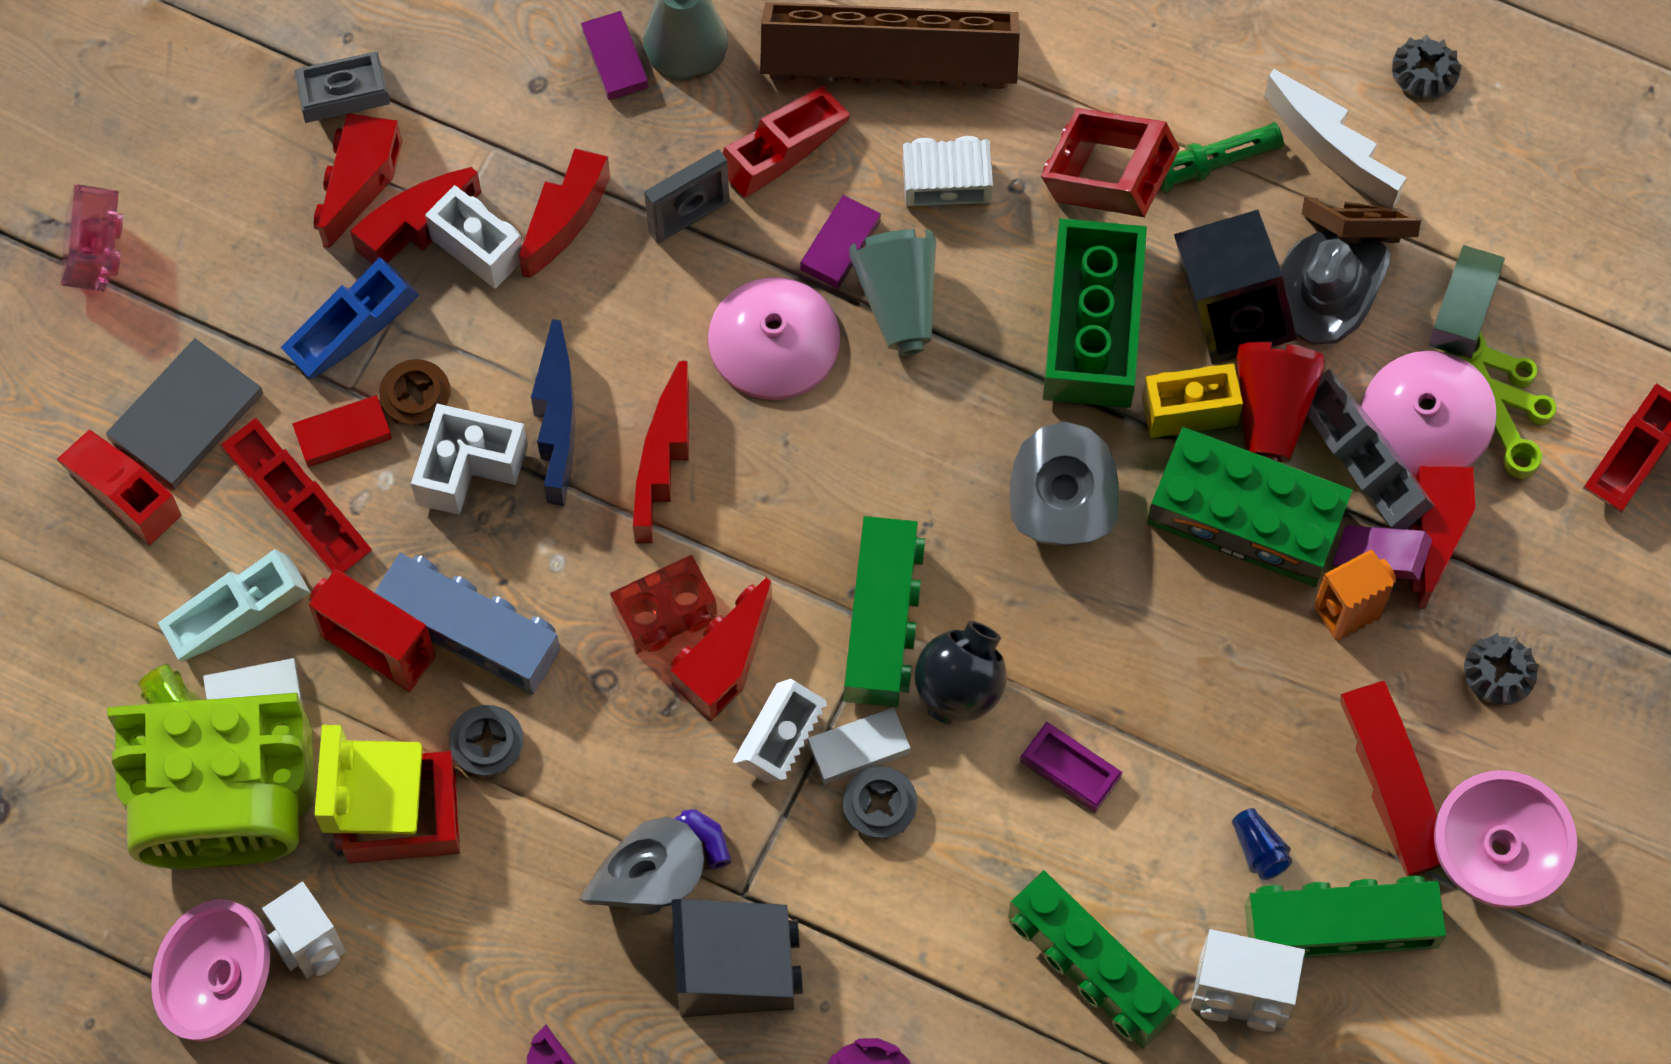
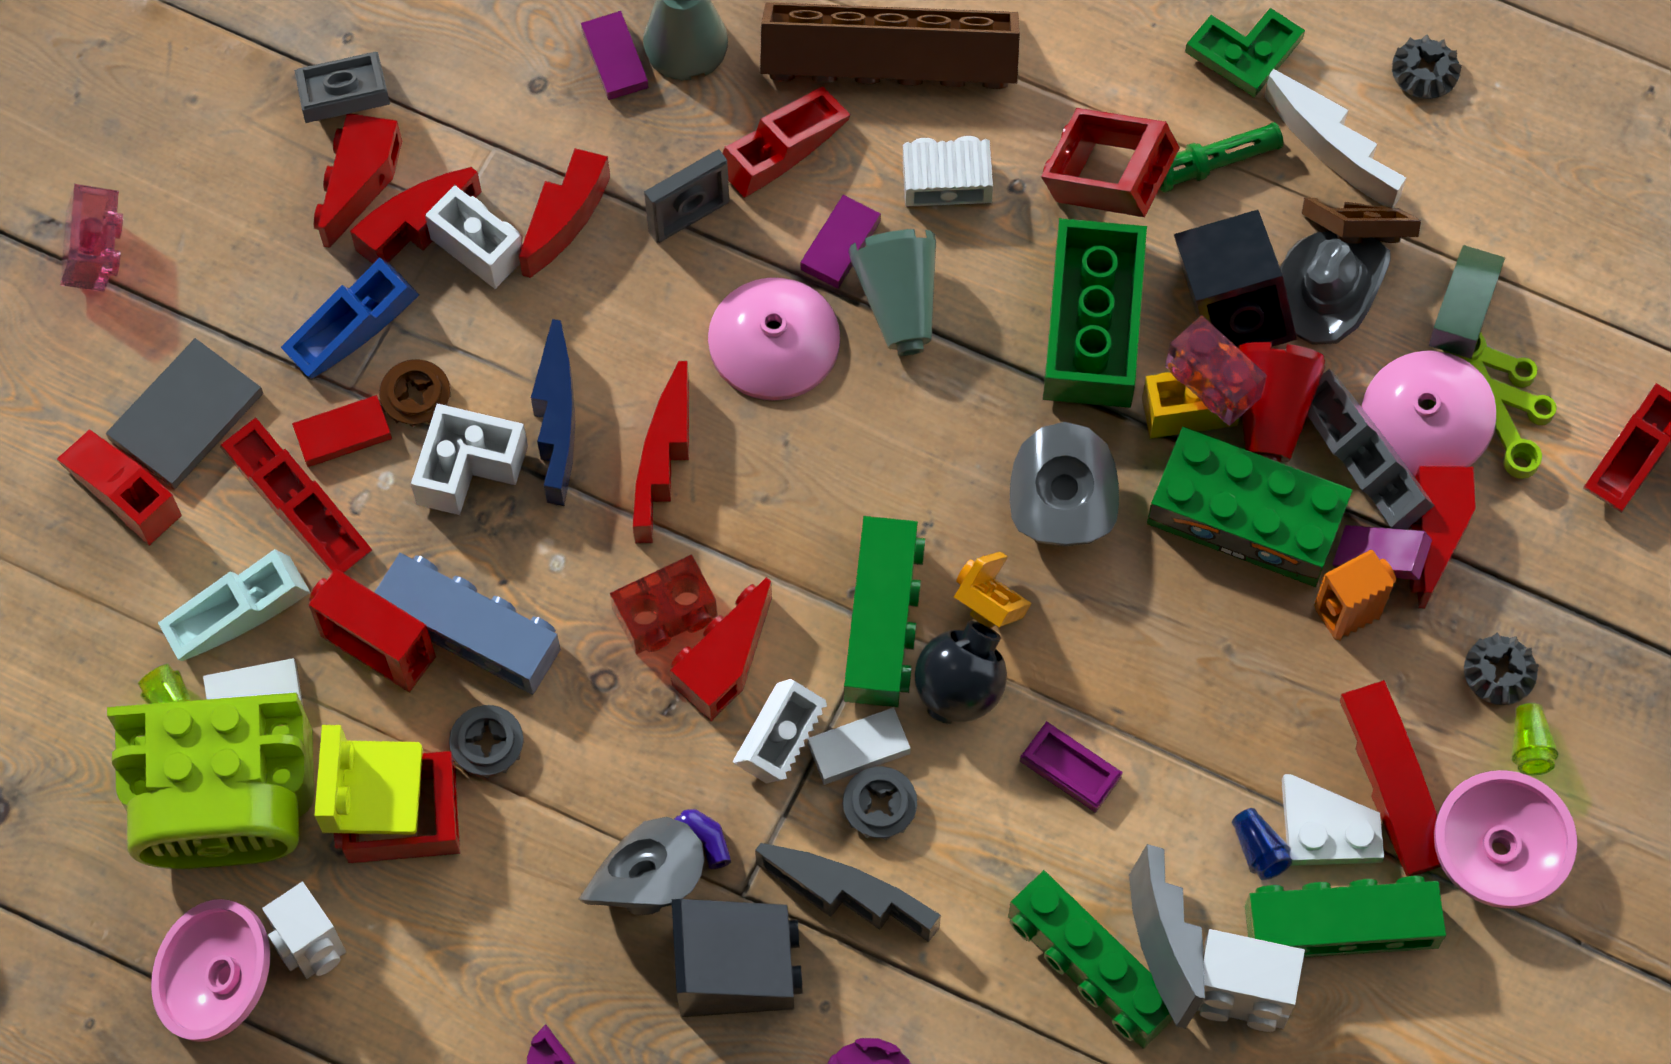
(833, 883): none -> dark grey slope
(987, 597): none -> light orange bracket
(1168, 943): none -> dark grey slope
(1215, 370): none -> clear pink brick
(1245, 59): none -> green plate
(1328, 827): none -> white wing
(1533, 743): none -> clear neon green cone

